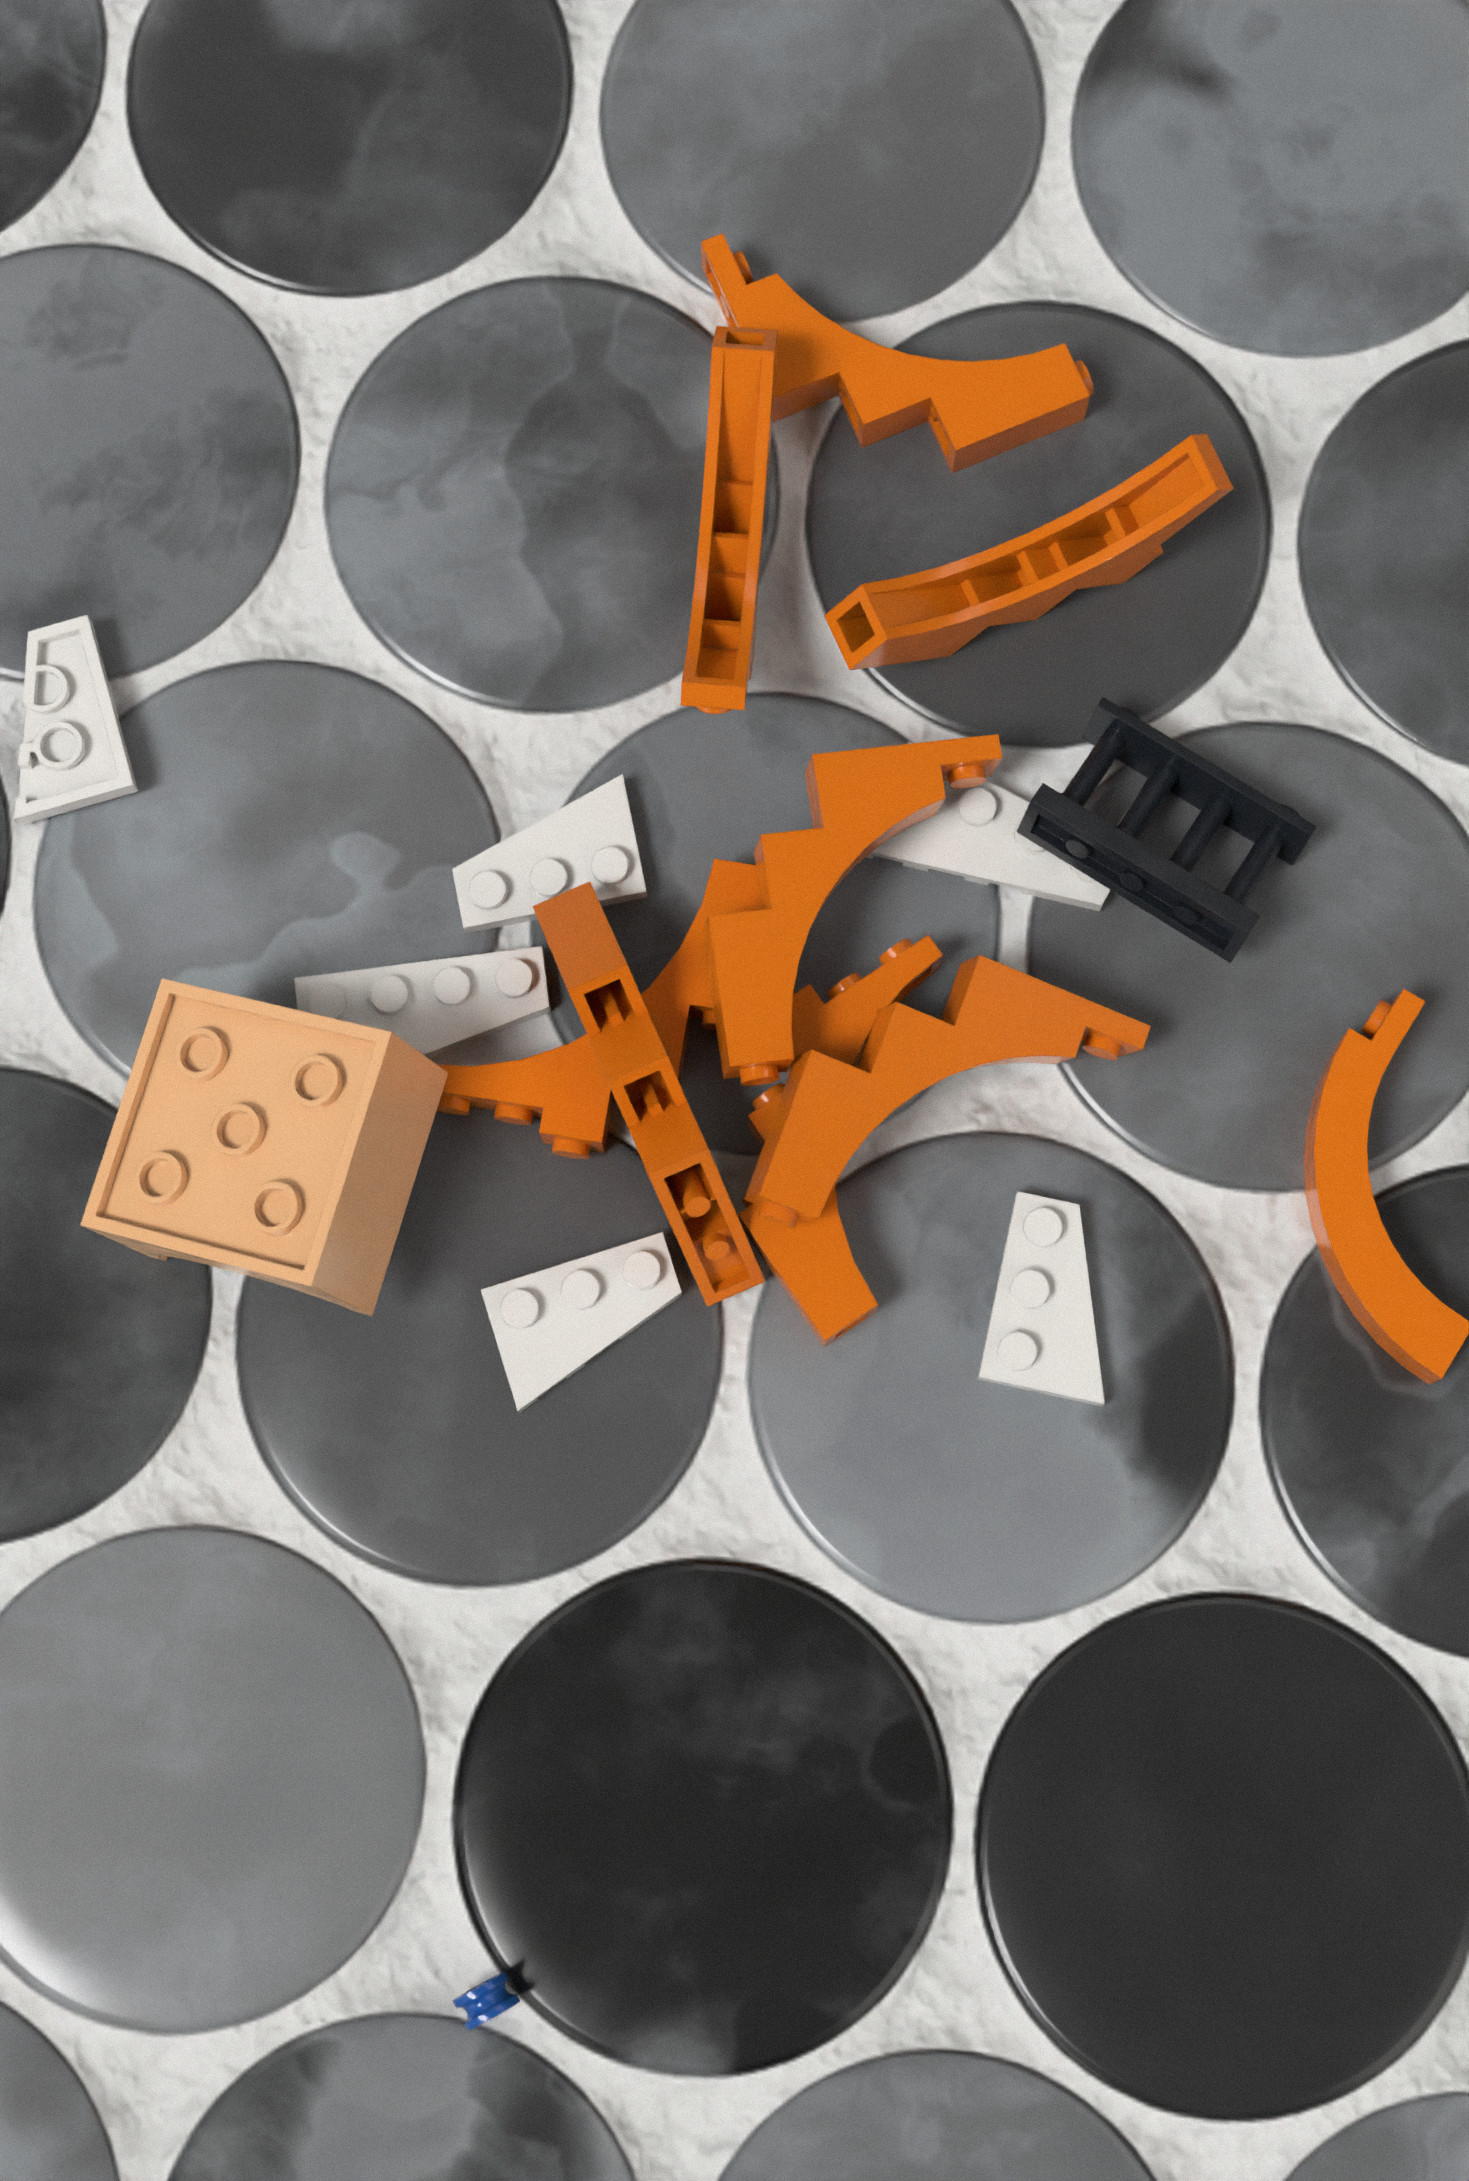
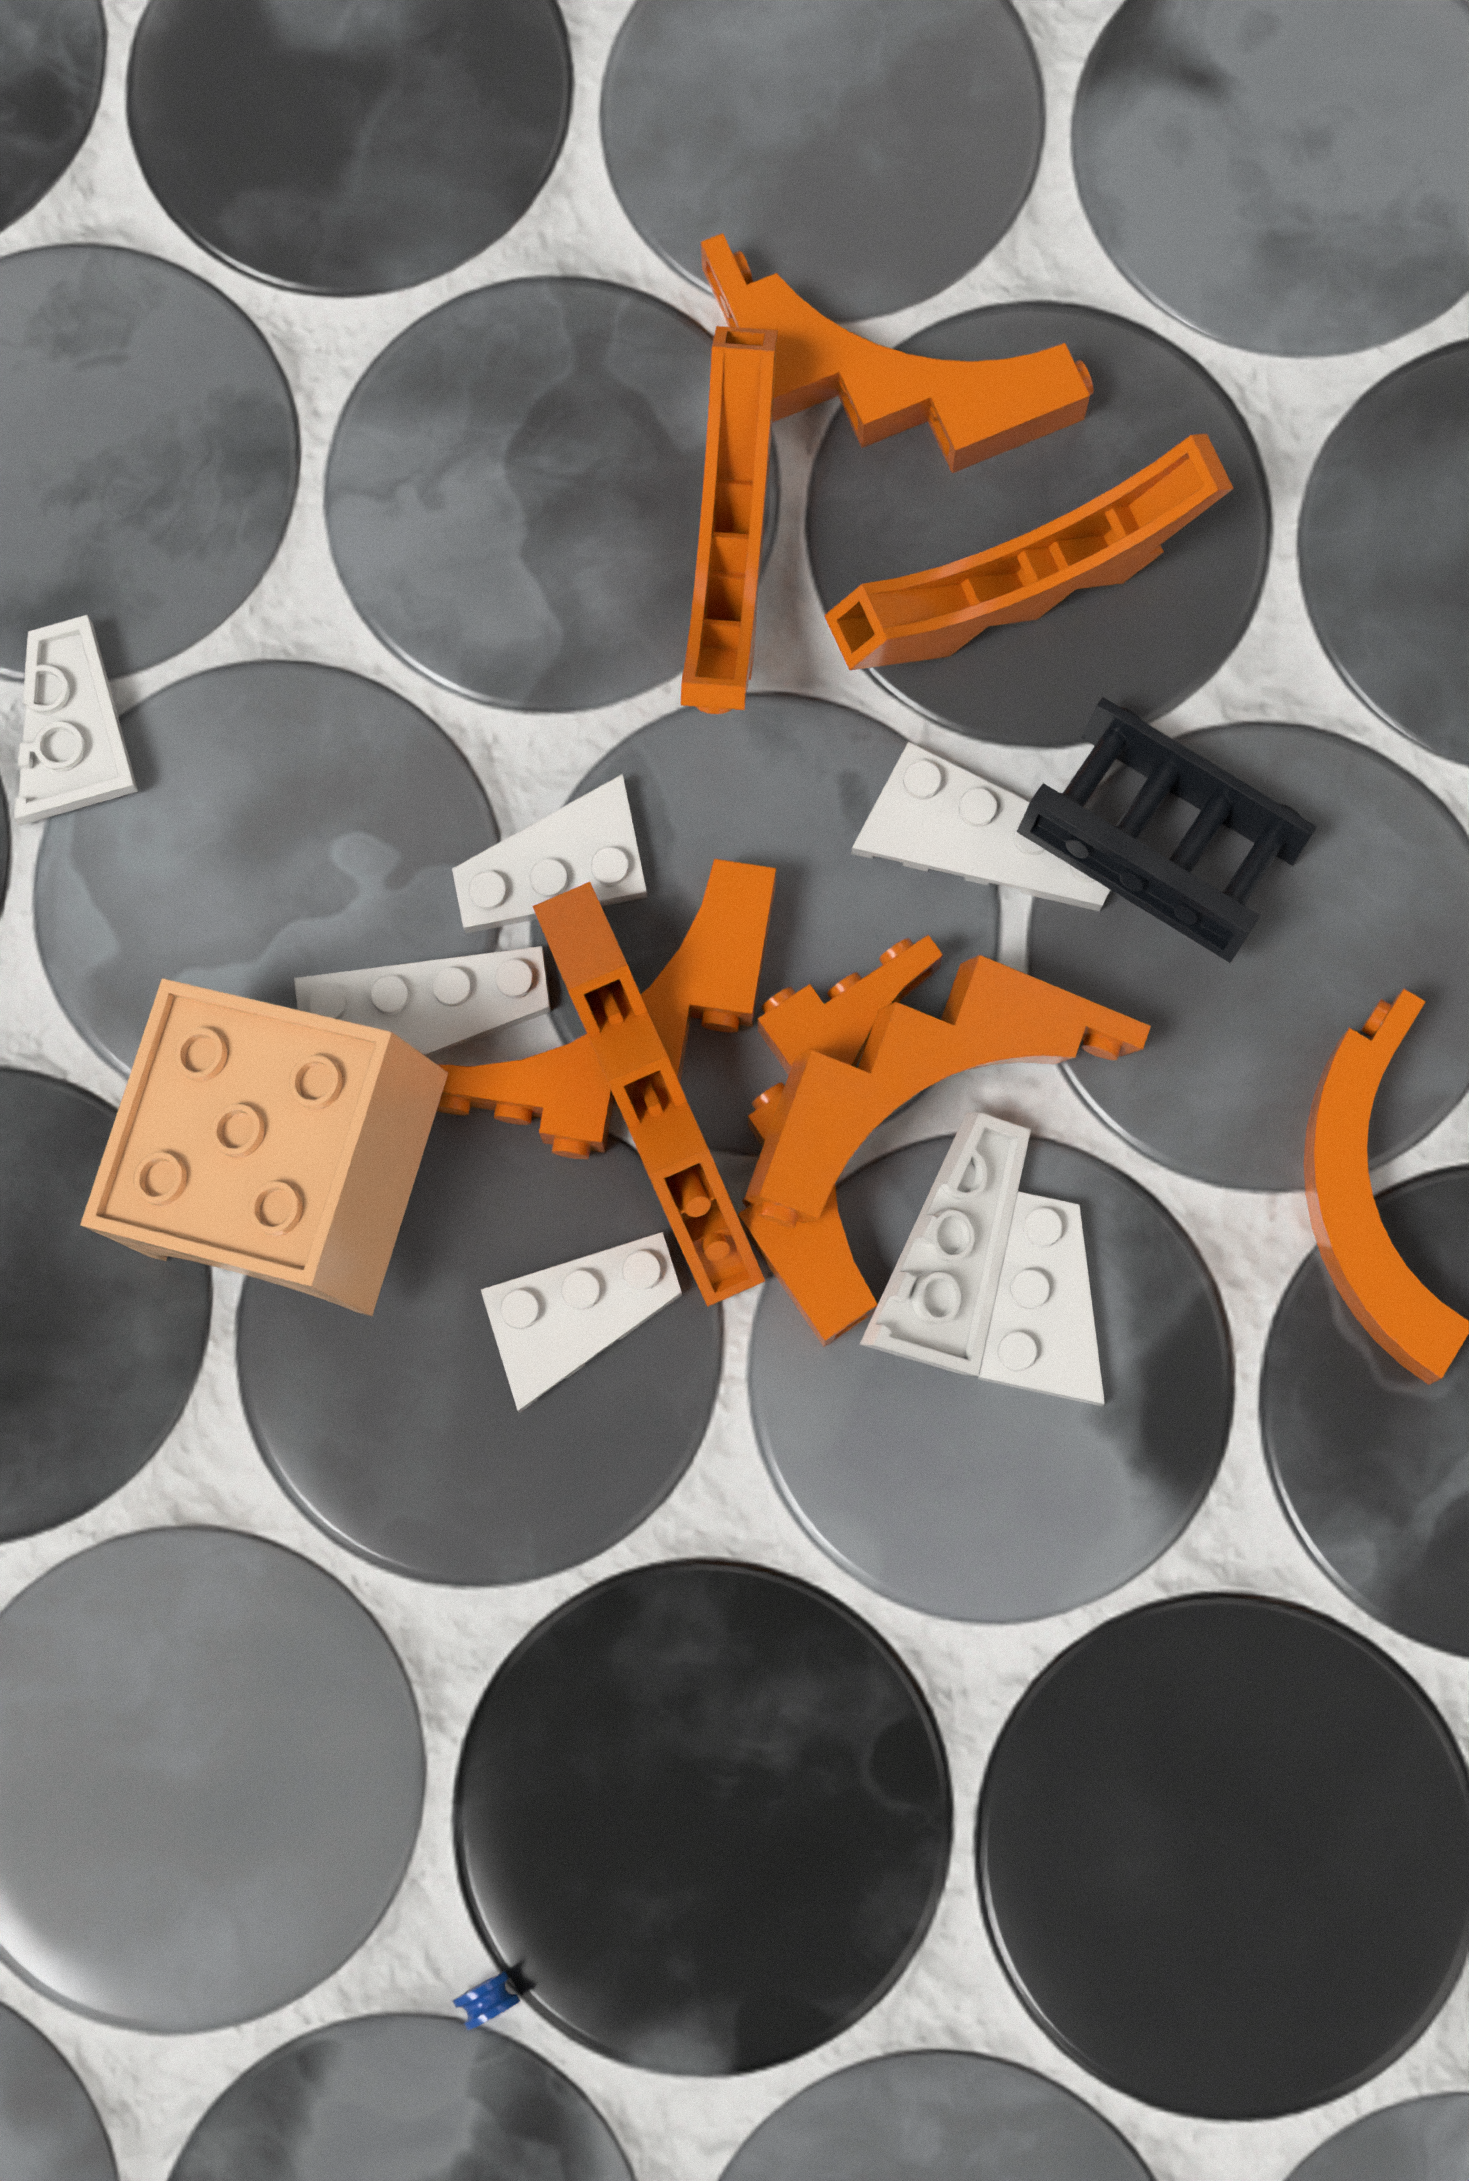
(855, 807): orange arch -> none
(952, 1262): none -> white wing

